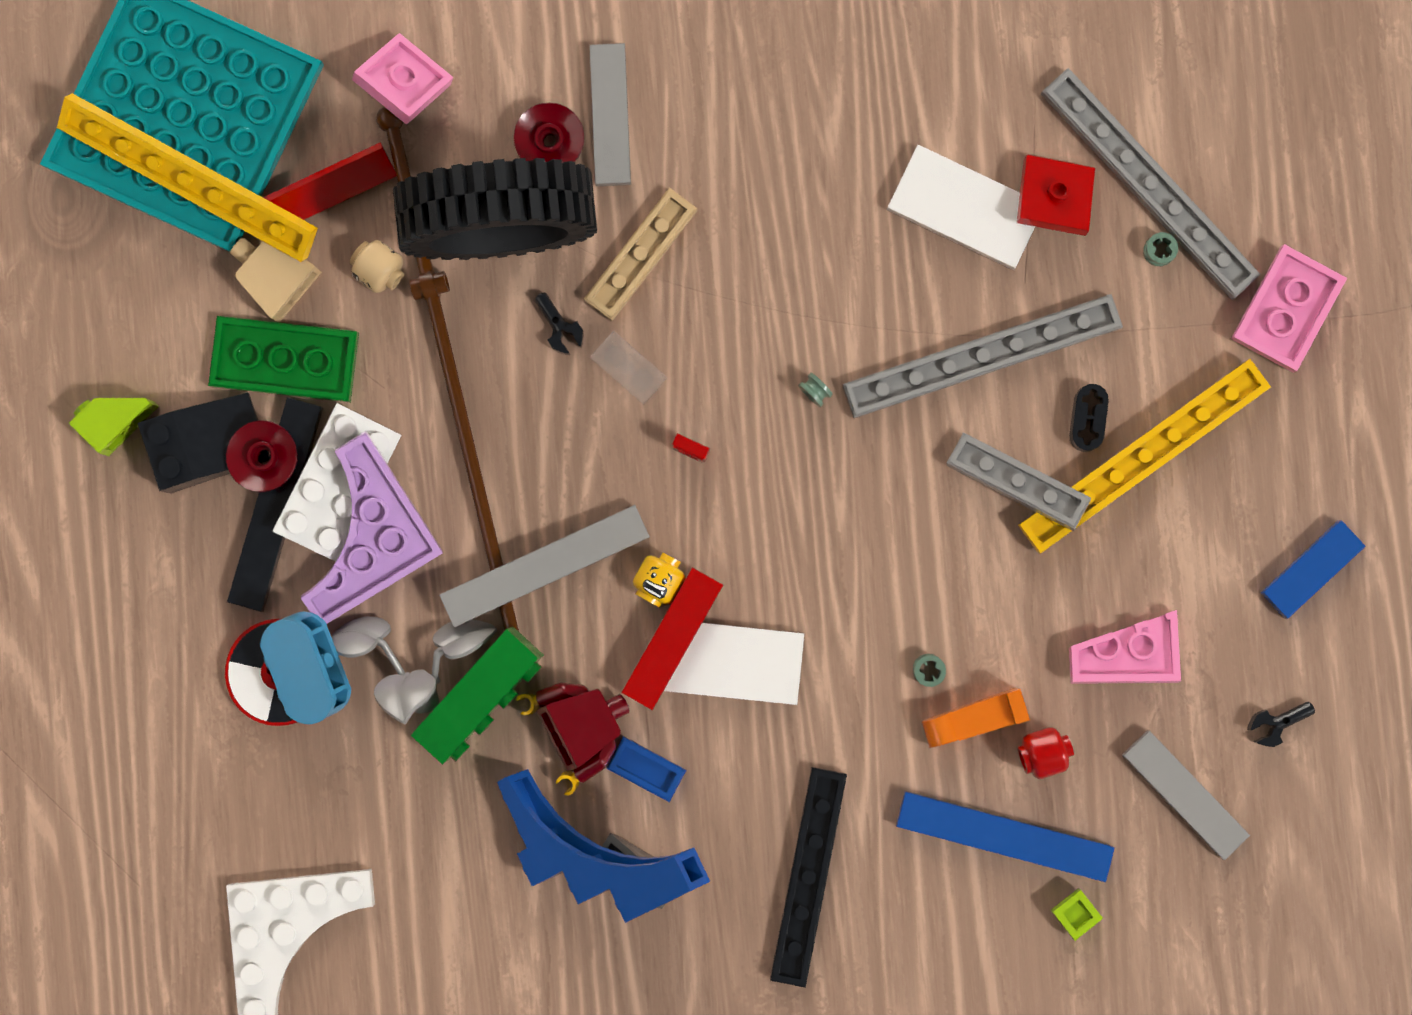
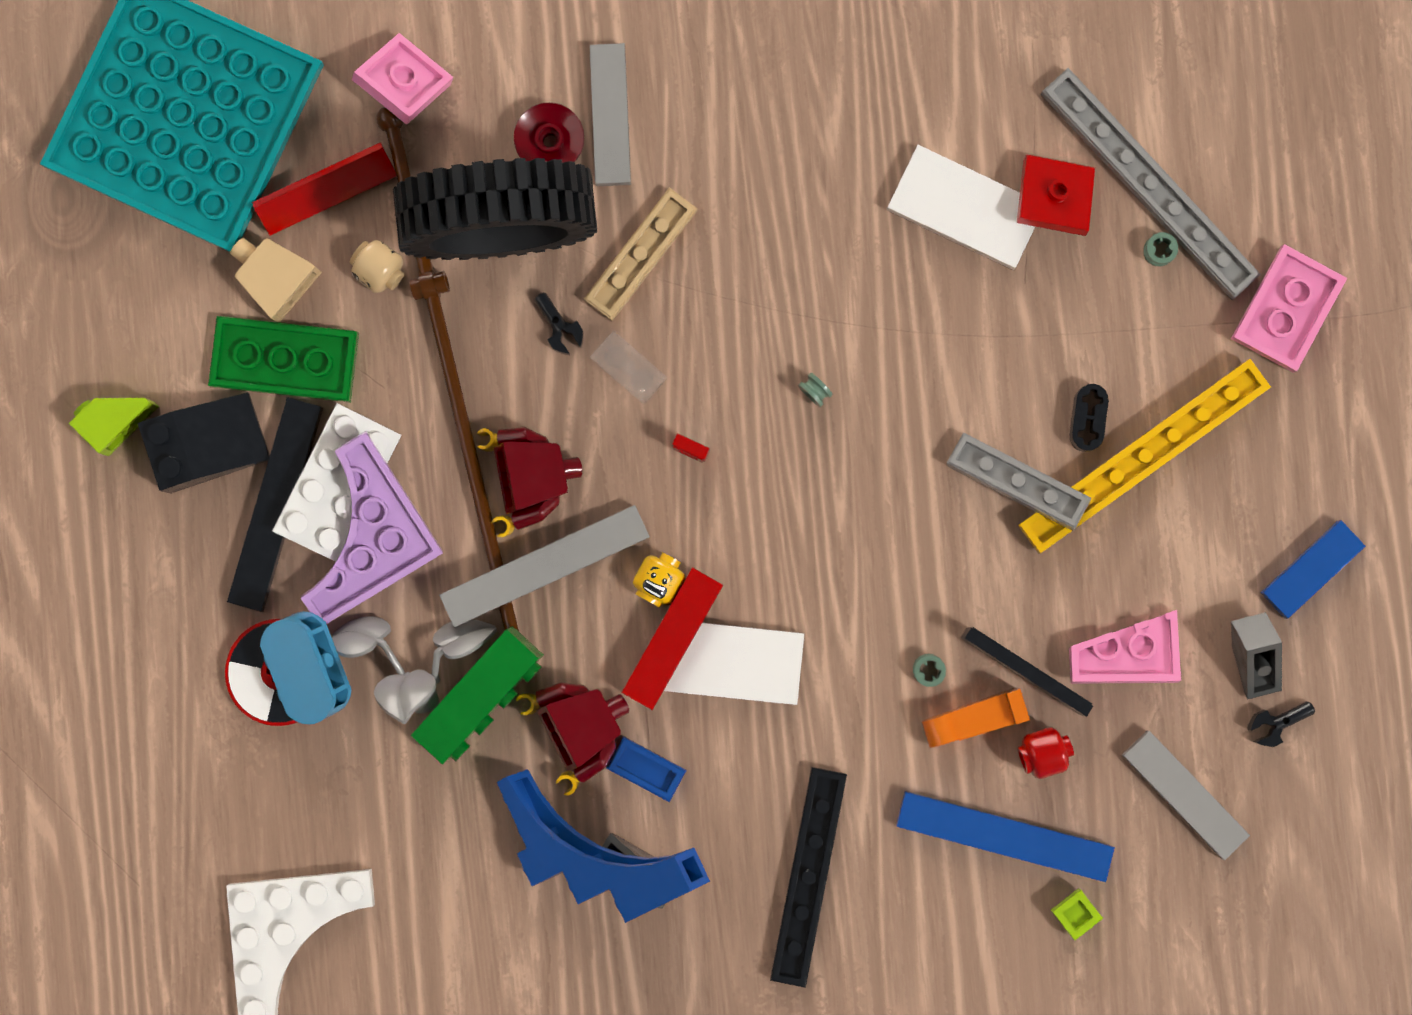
(186, 177): yellow plate -> none
(245, 454): dark red dish -> none
(529, 475): none -> dark red torso
(982, 356): light grey tile -> none
(1027, 671): none -> black tile
(1257, 655): none -> dark grey slope

